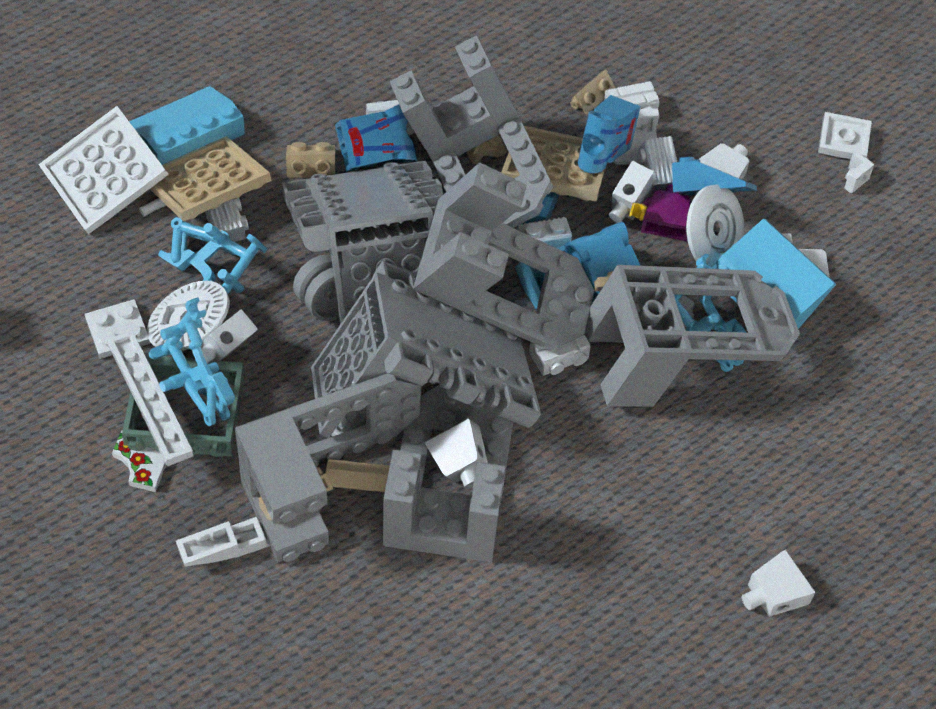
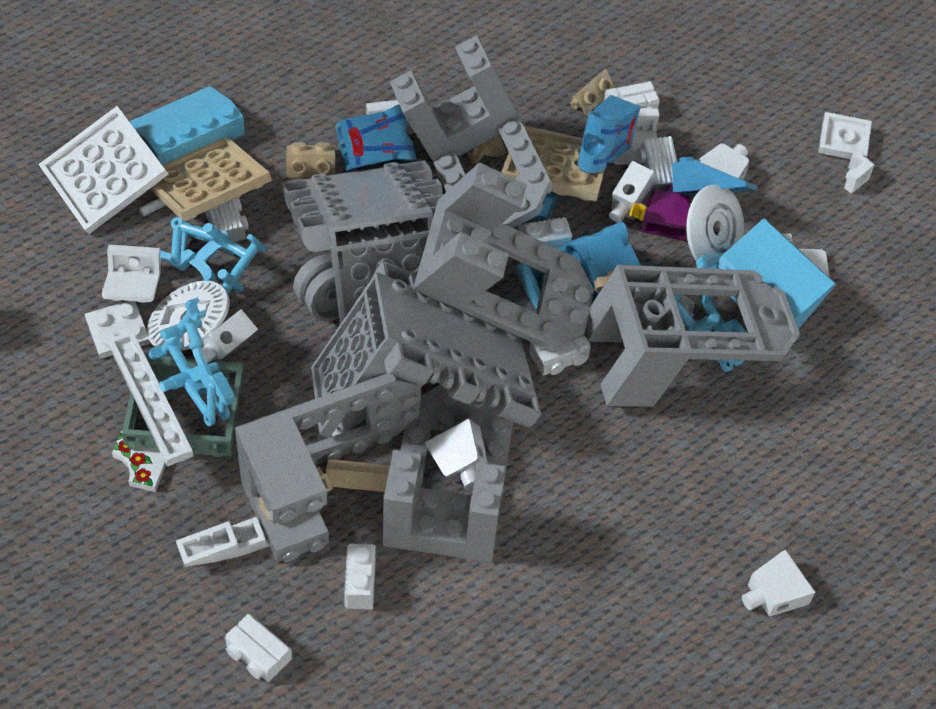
(132, 273): none -> white bracket
(257, 648): none -> white brick
(360, 576): none -> white brick

